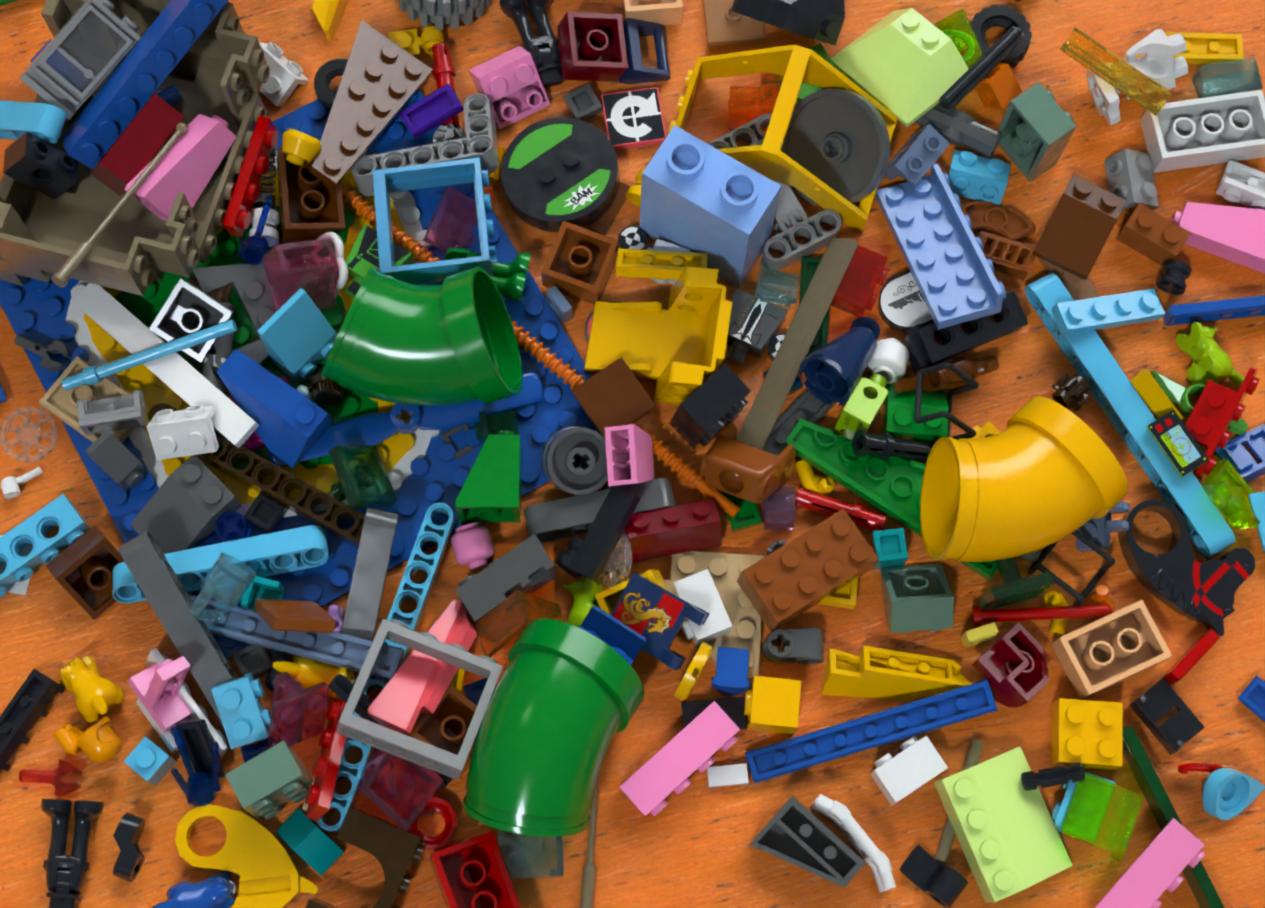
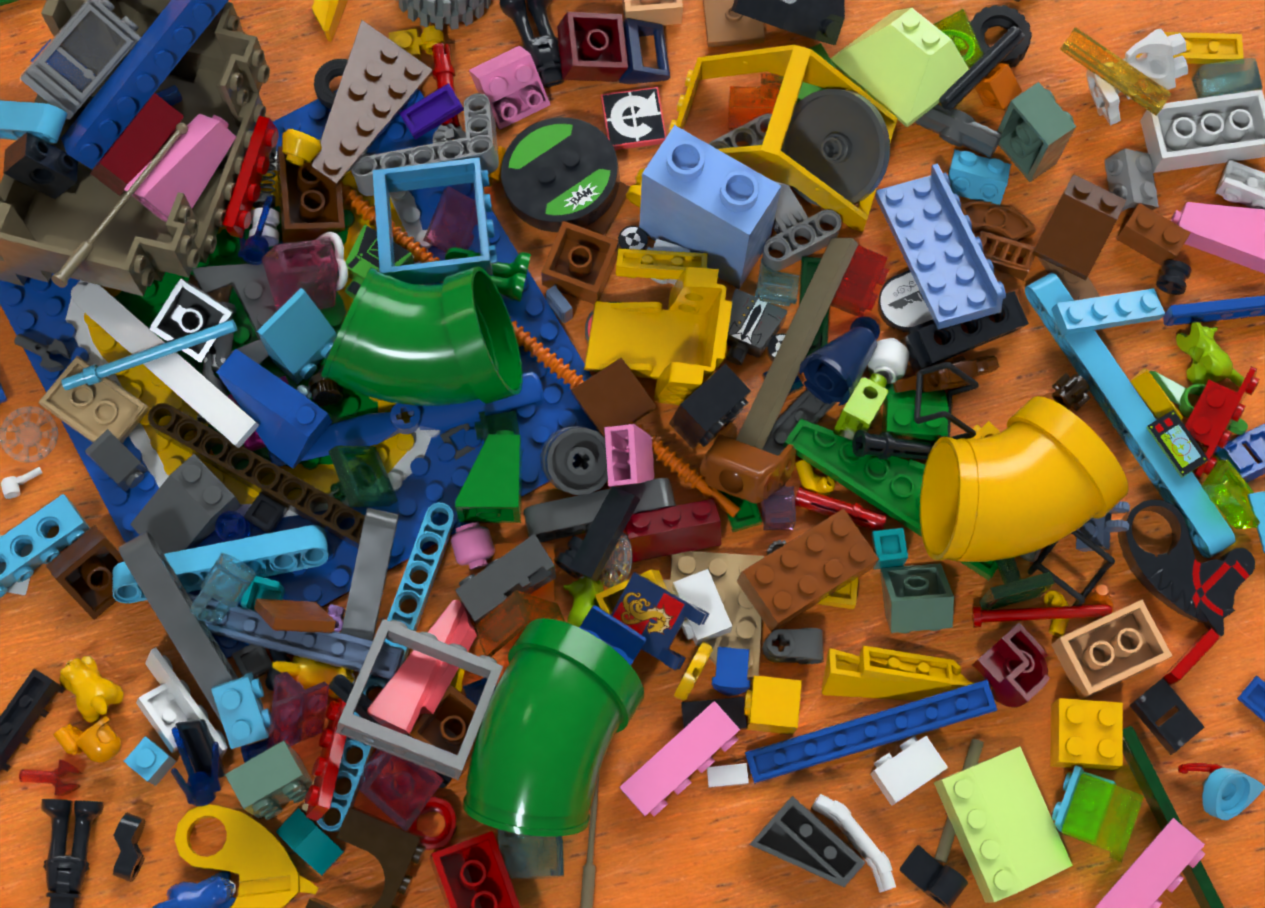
(112, 413): light grey hinge -> none
(158, 691): bright pink bracket -> none
(183, 432): white bracket -> none
(283, 75): white bracket -> none
(582, 103): dark grey plate -> none
(917, 155): sand blue bracket -> none
(979, 635): light yellow tile -> none
(1052, 776): black axle -> none

